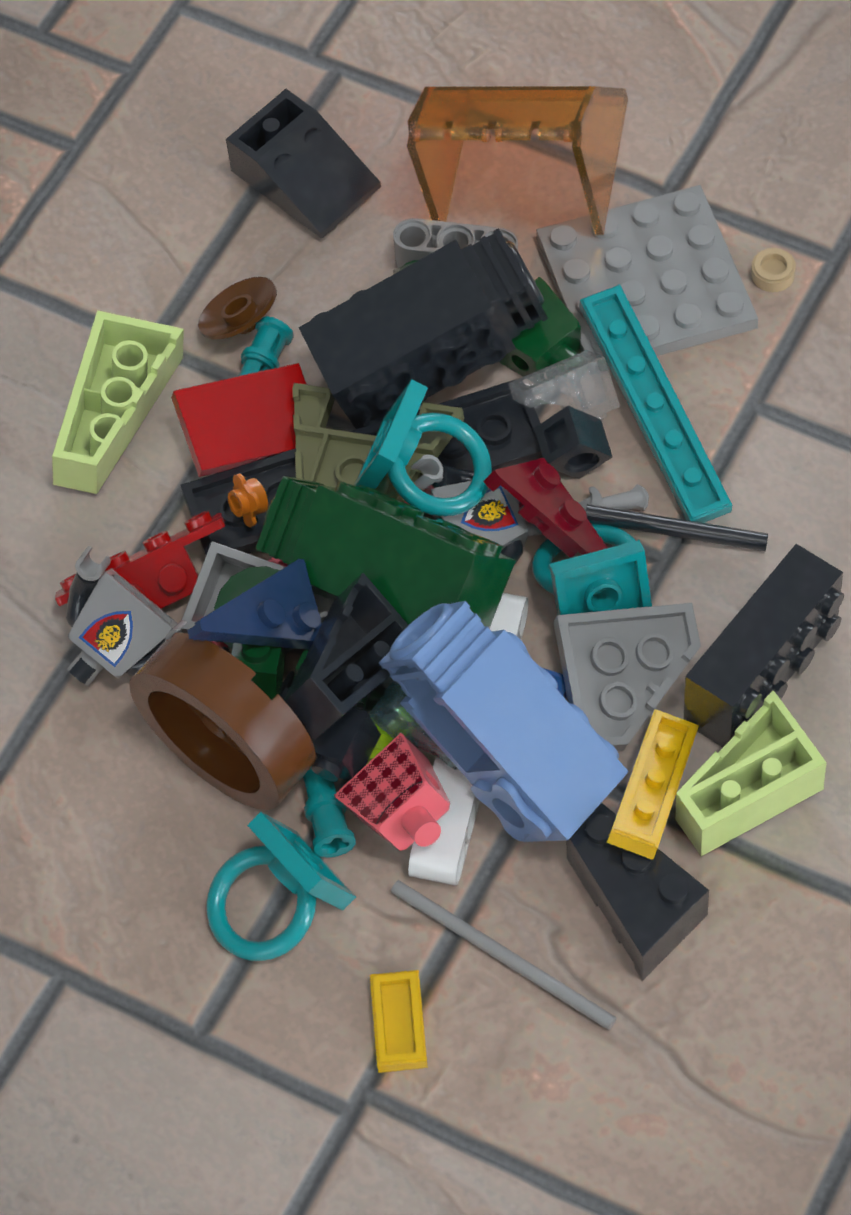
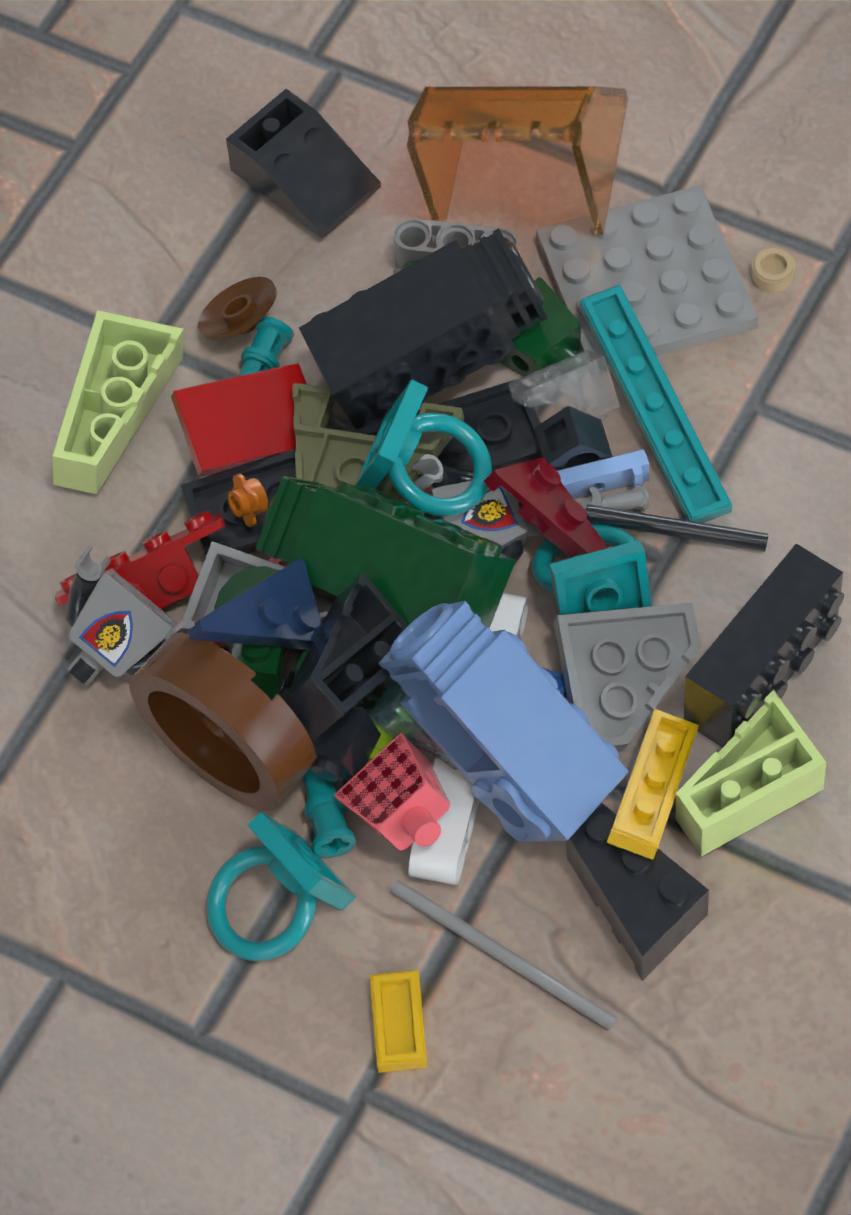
(606, 474): none -> light blue piece

